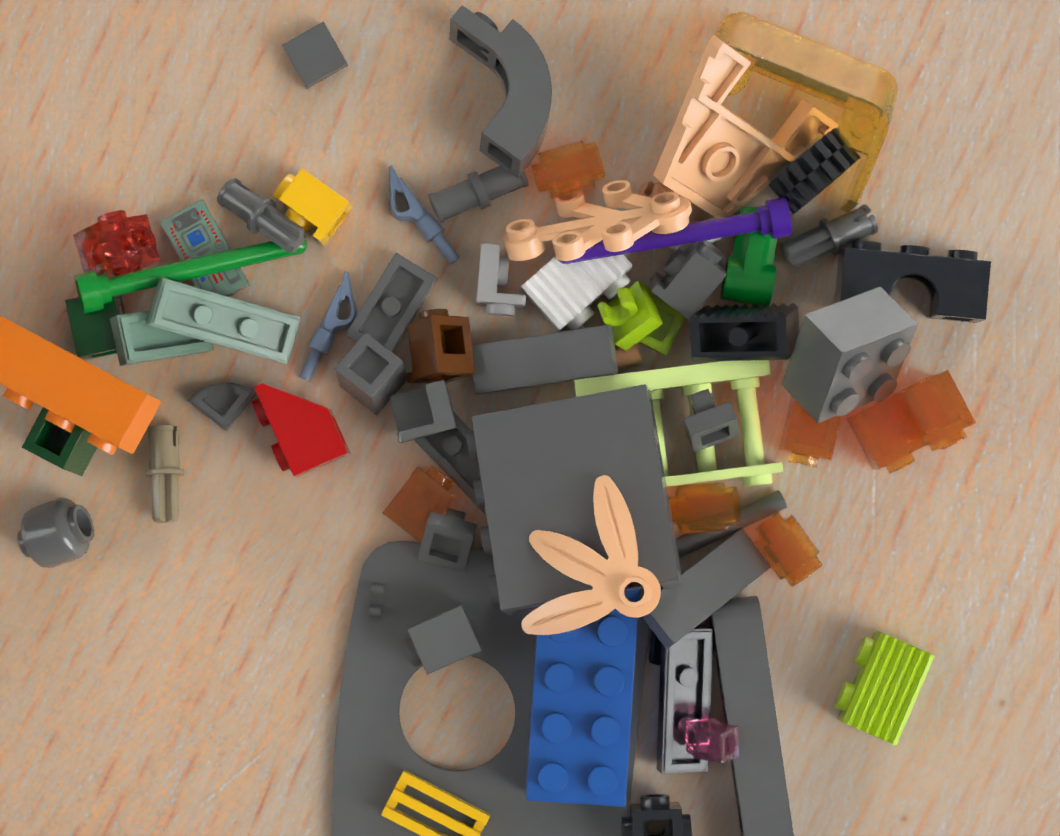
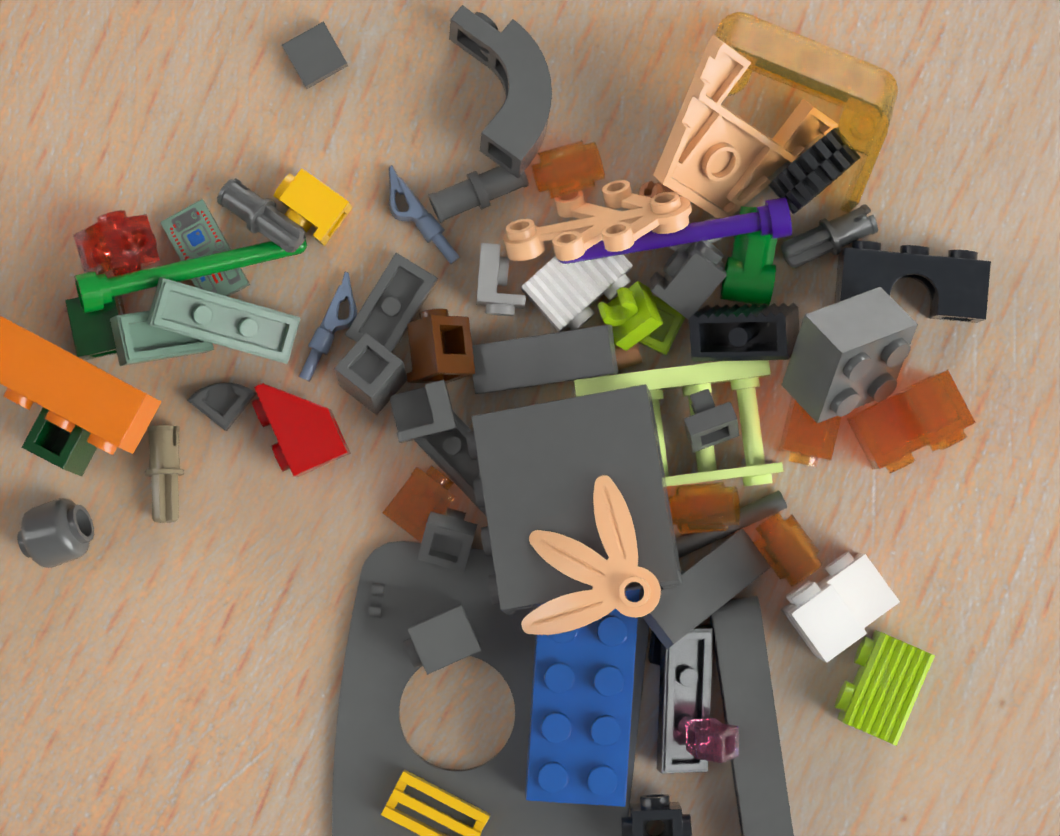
(839, 606): none -> white brick

